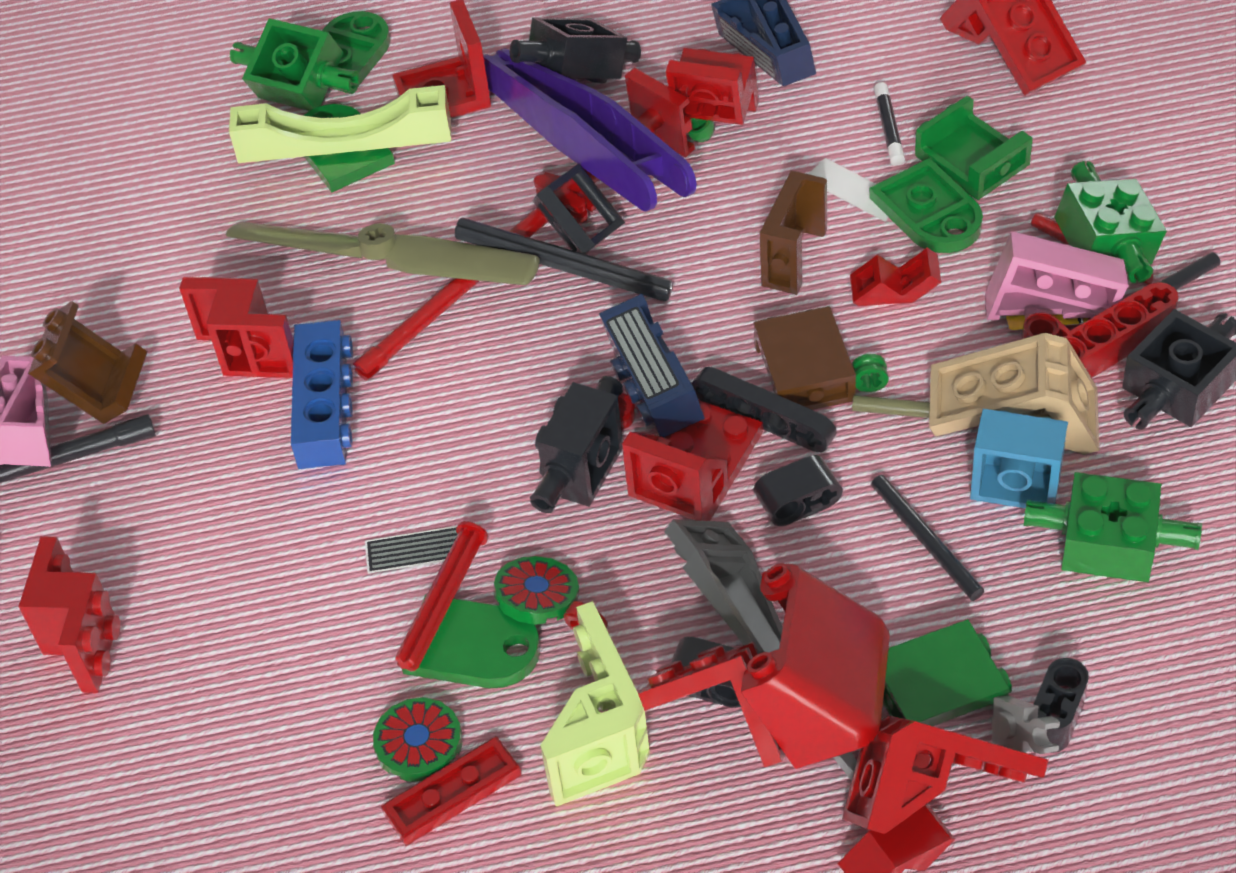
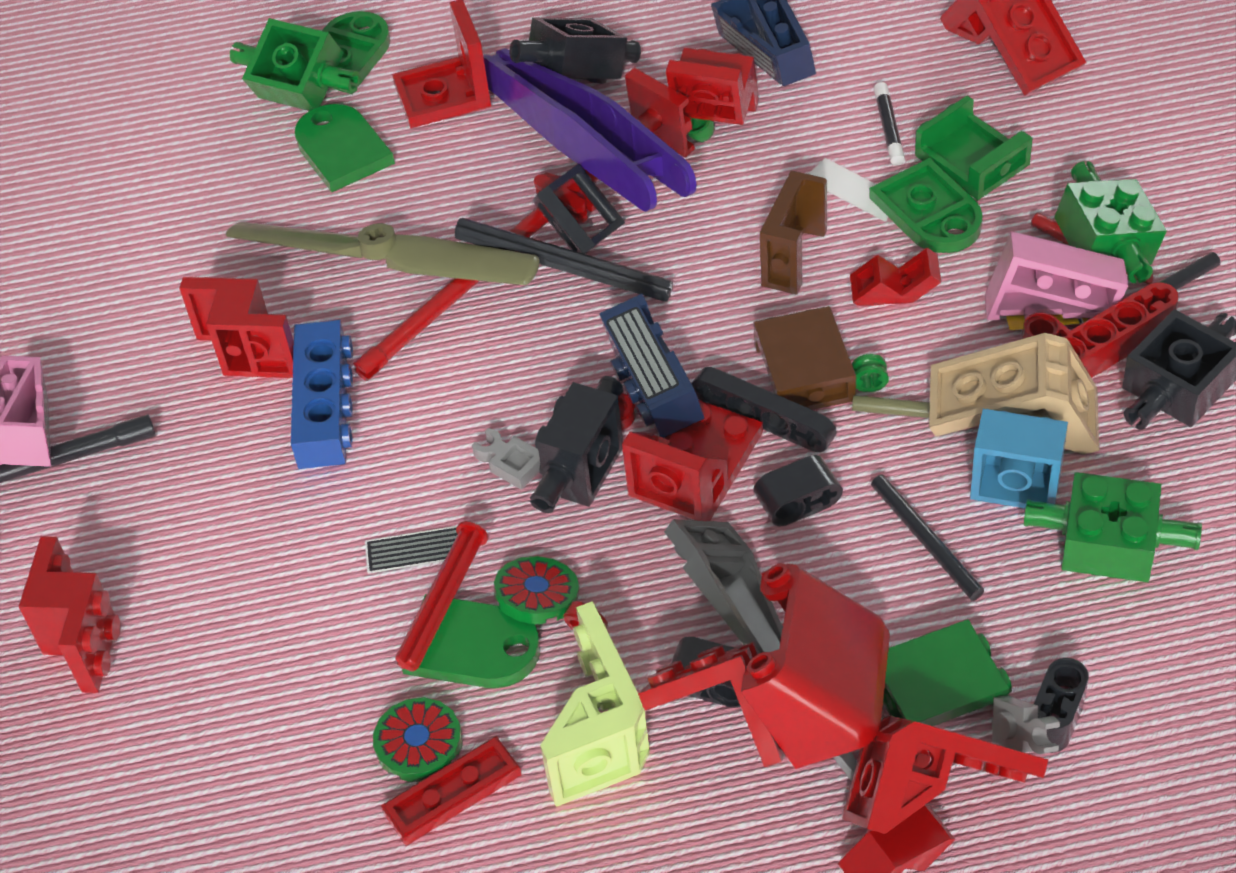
(85, 365): reddish brown panel -> none
(269, 133): yellowish green arch -> none
(512, 461): none -> light grey plate

